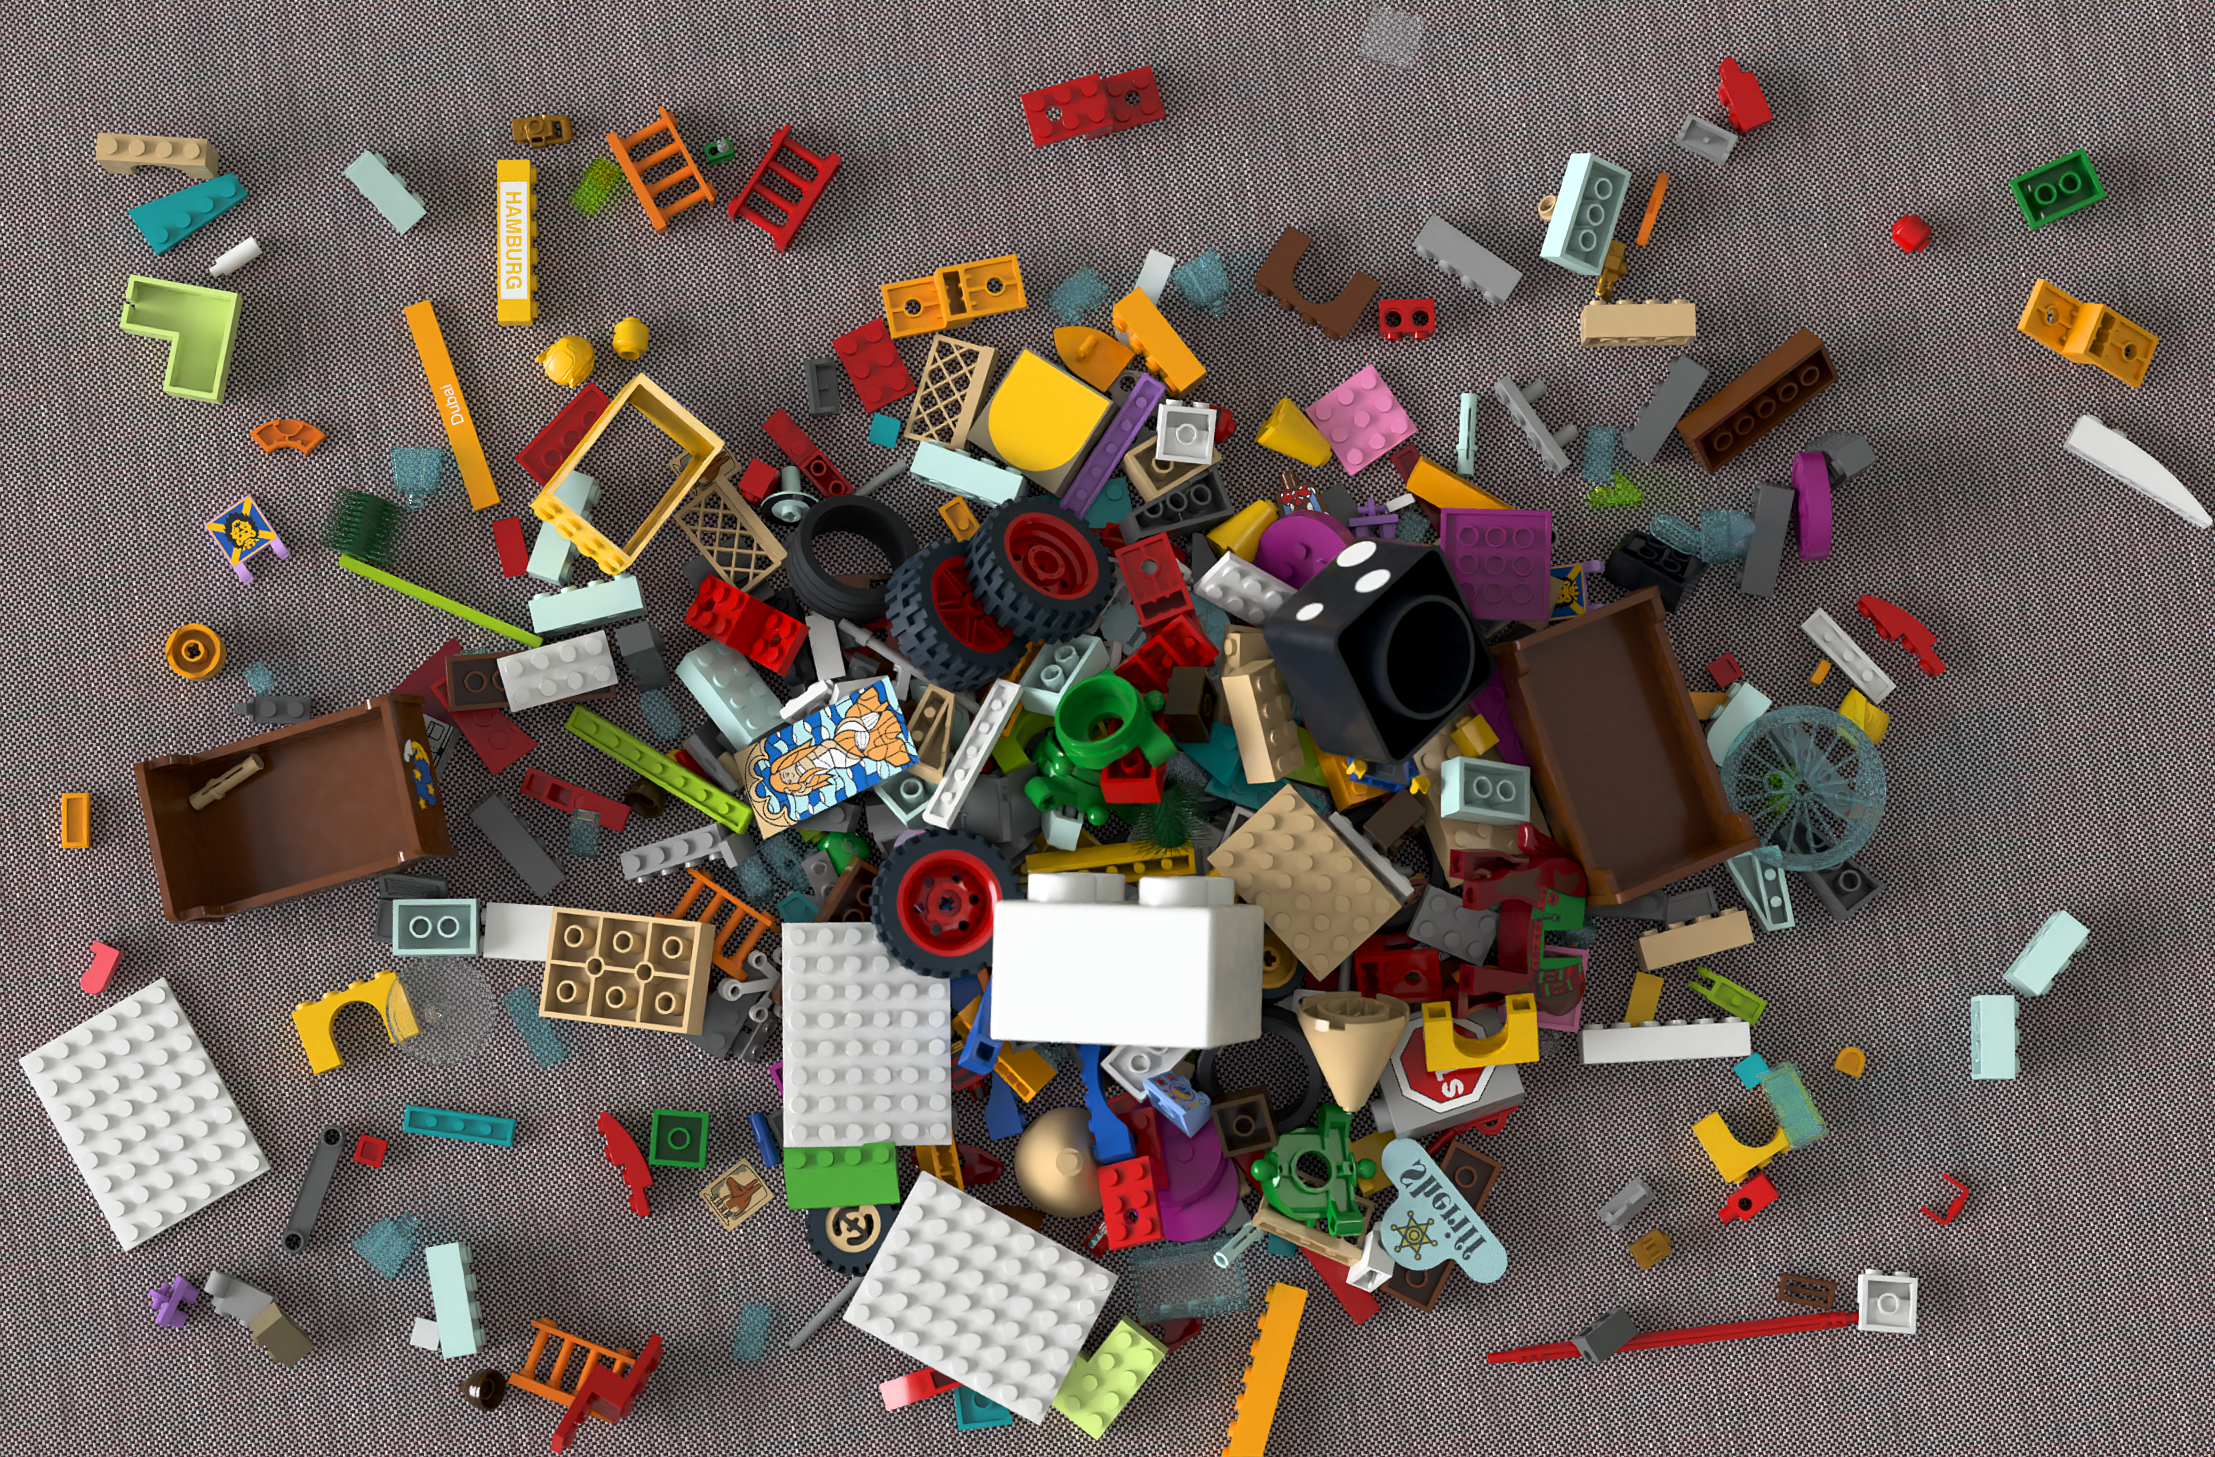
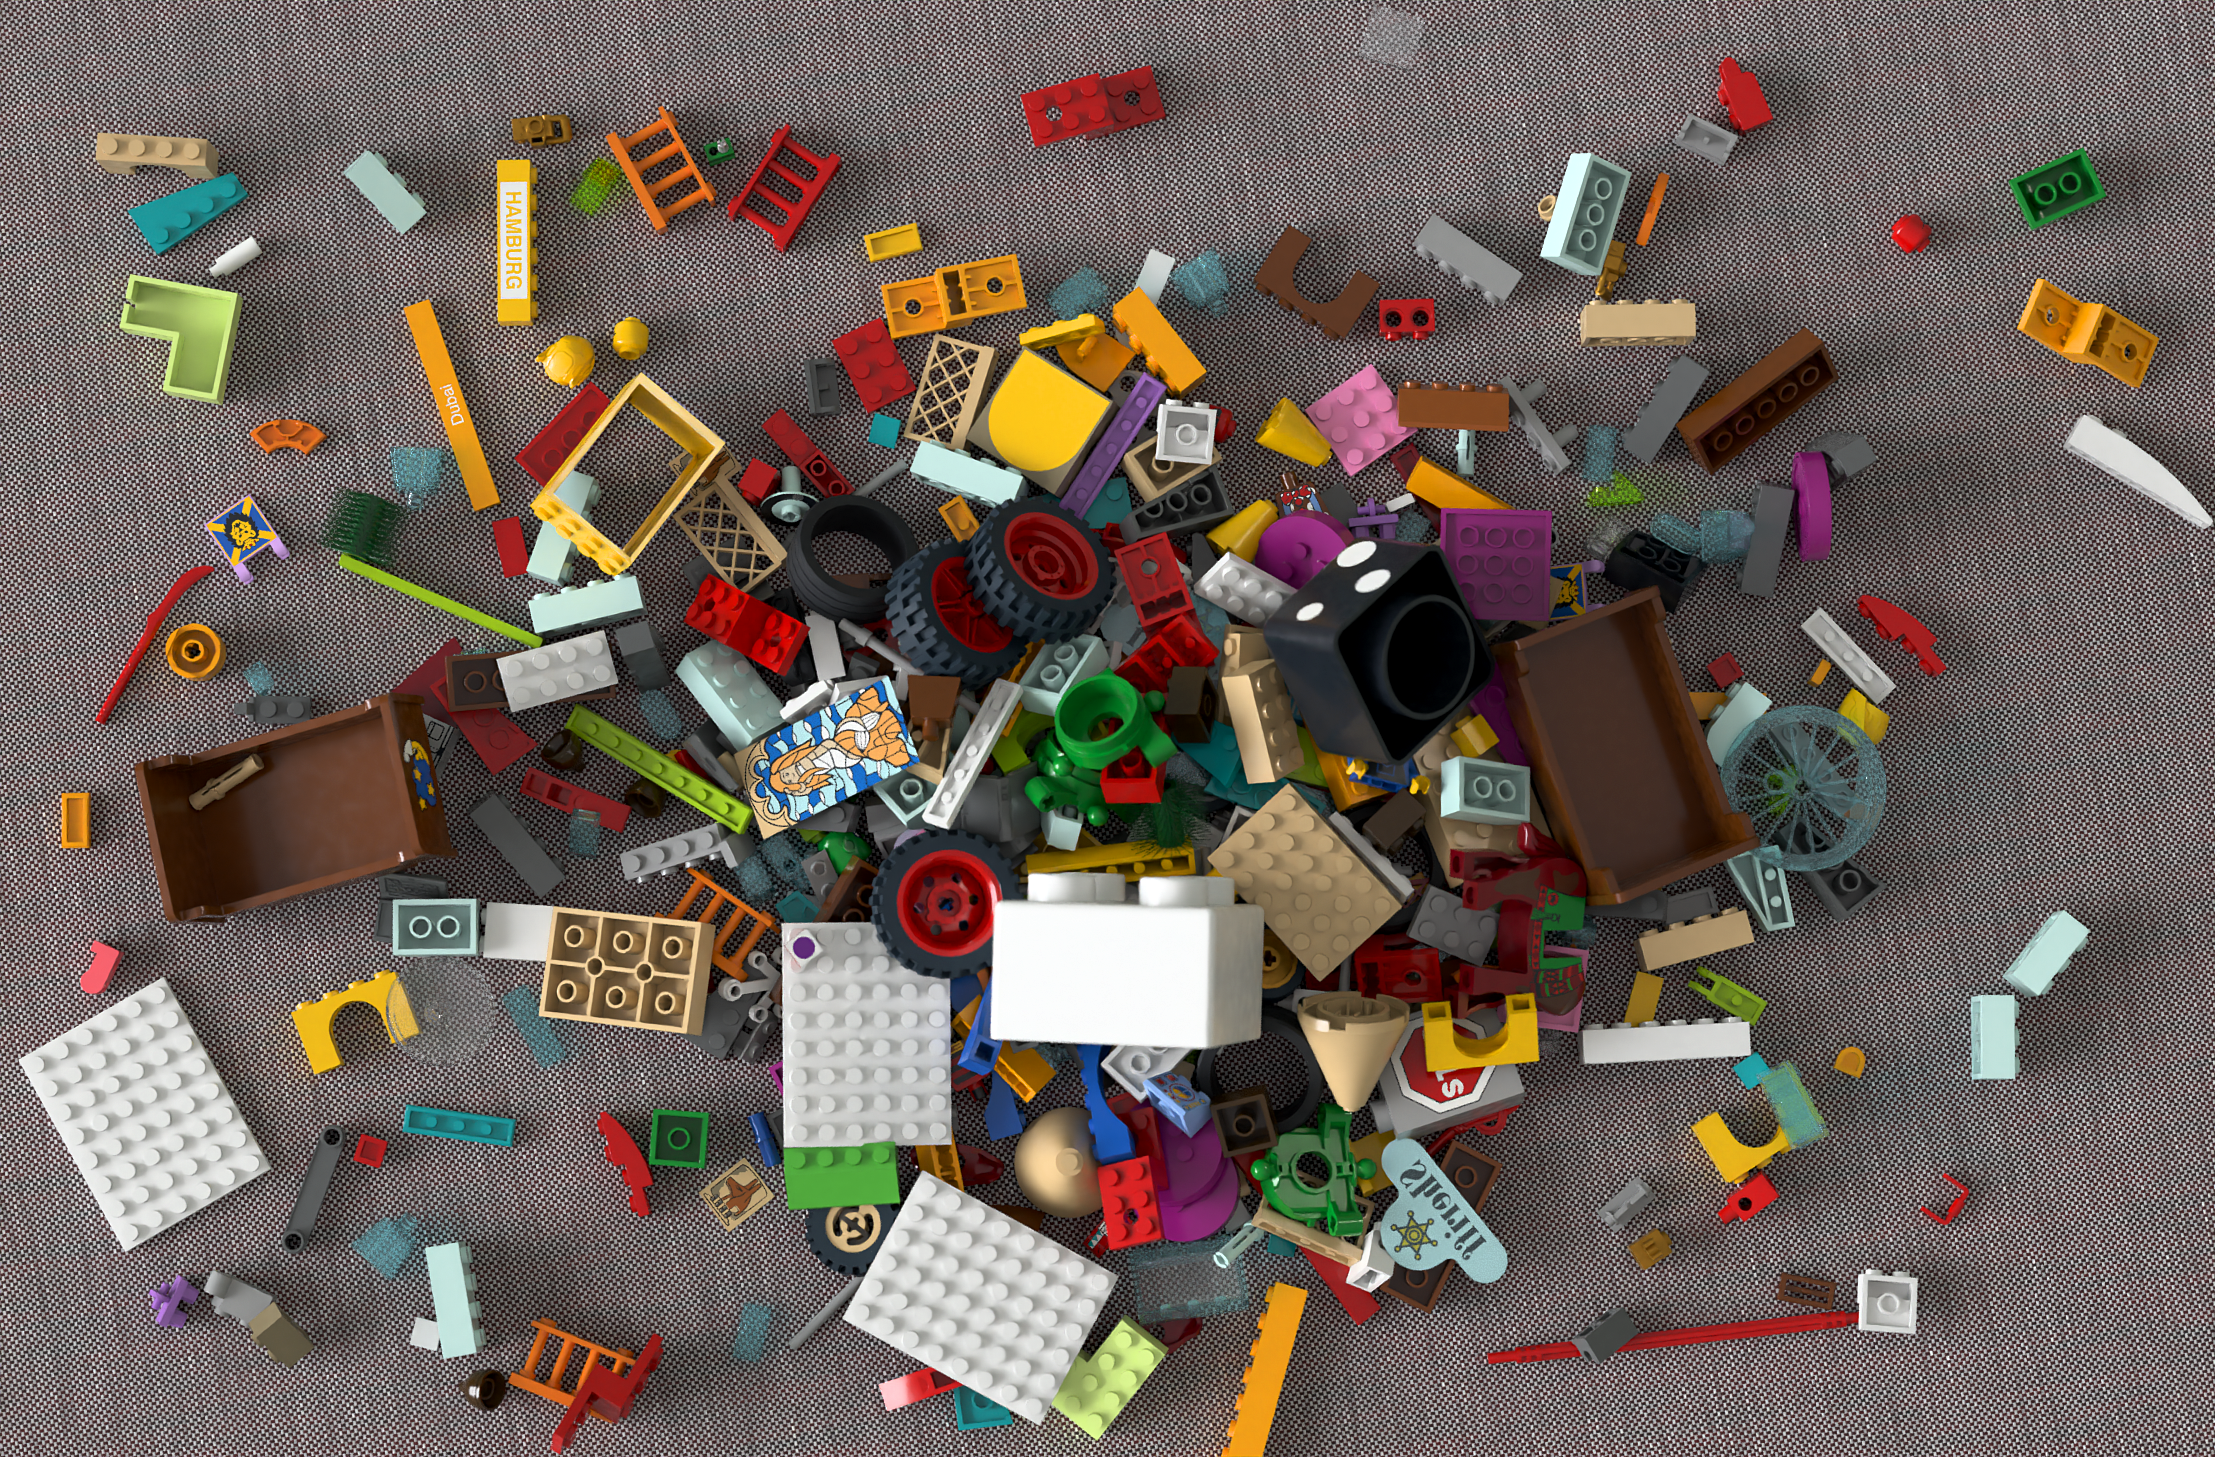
(153, 624): none -> red piece
(564, 752): none -> dark brown helmet
(803, 947): none -> tile
(893, 242): none -> yellow tile
(933, 703): none -> reddish brown torso
(1062, 332): none -> yellow plate
(1453, 406): none -> dark orange slope
(1606, 538): none -> clear plate

